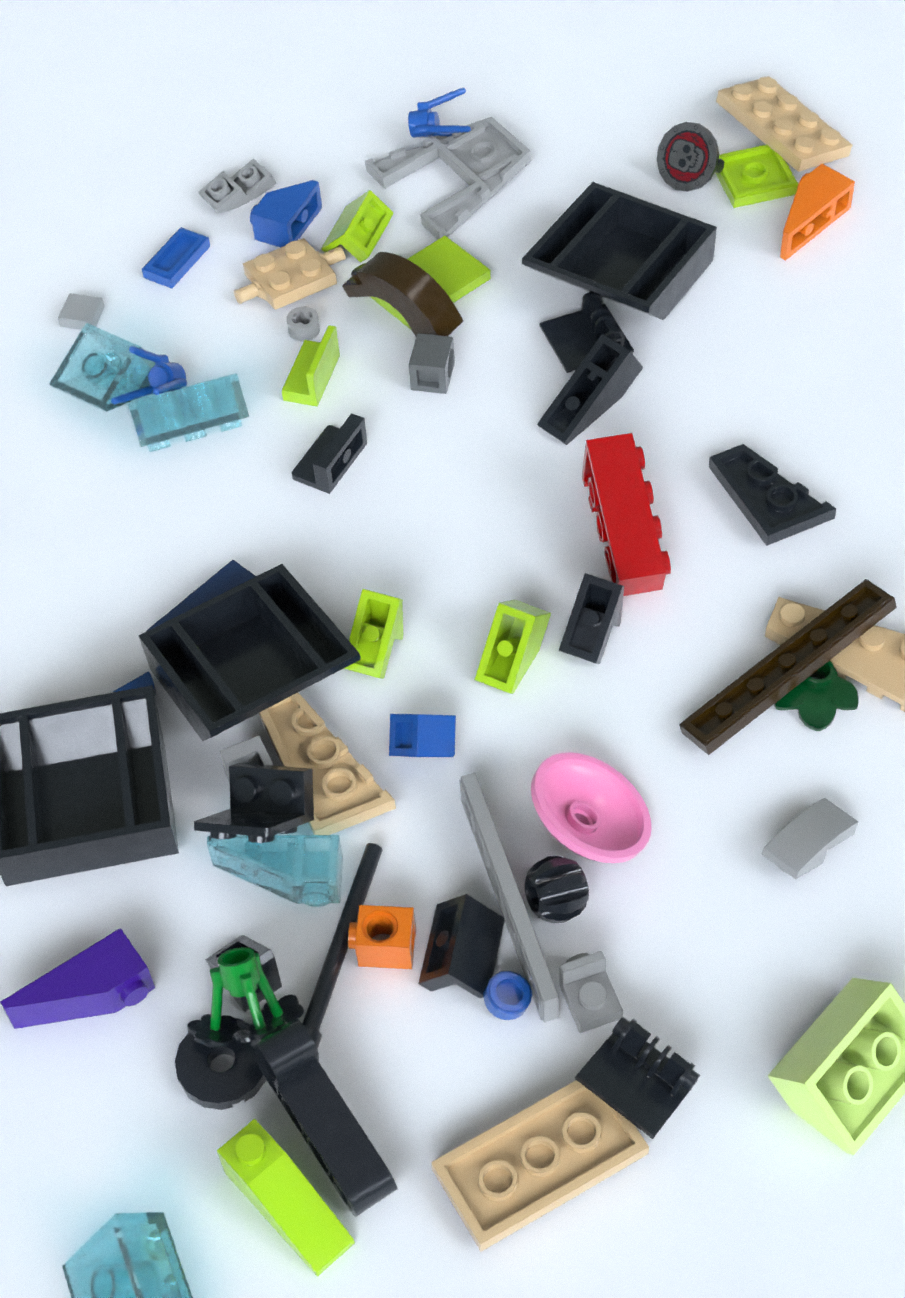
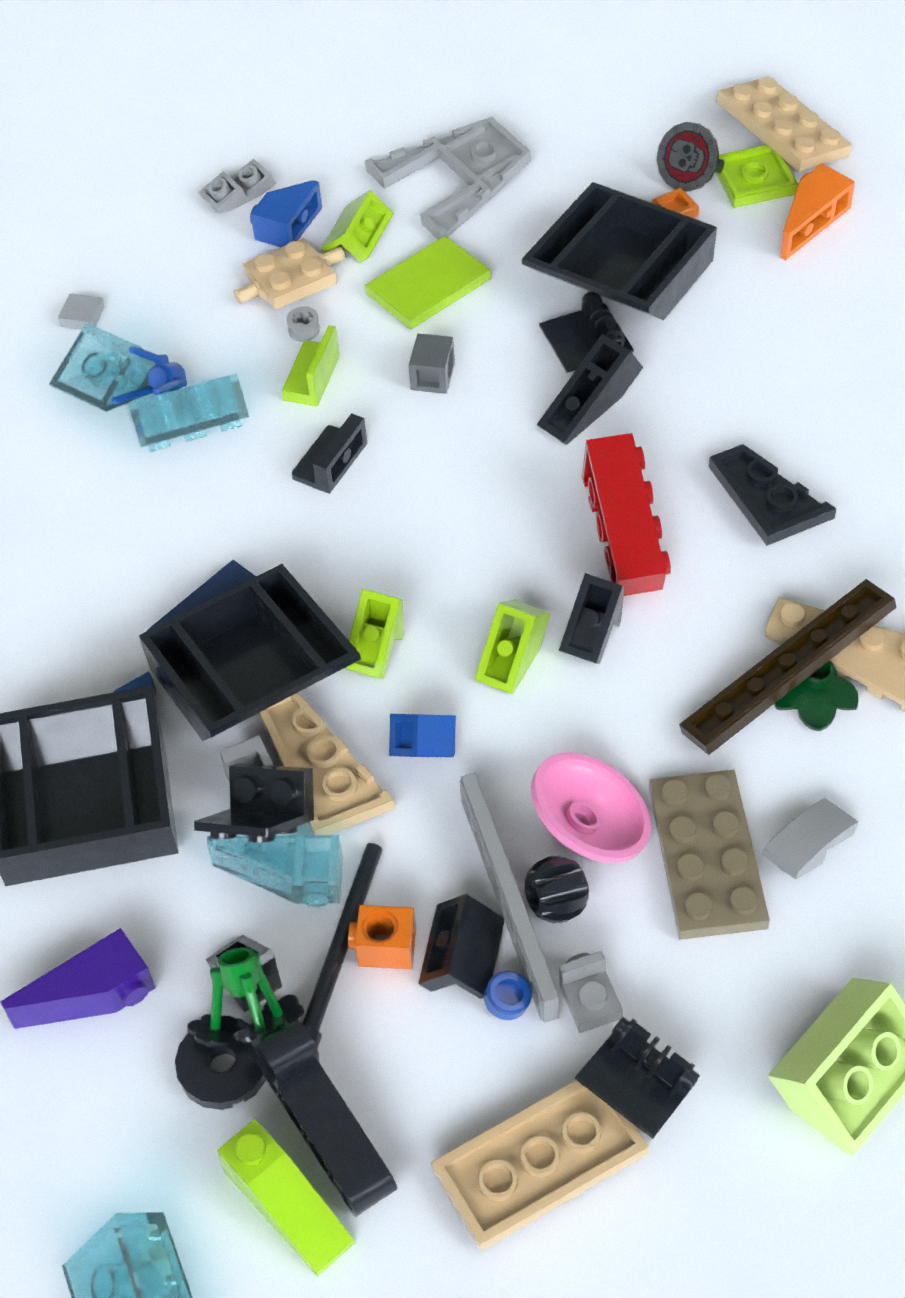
(176, 257): blue tile -> none
(408, 290): dark brown arch -> none
(427, 123): blue plant -> none
(679, 202): none -> orange tile
(708, 855): none -> dark tan plate

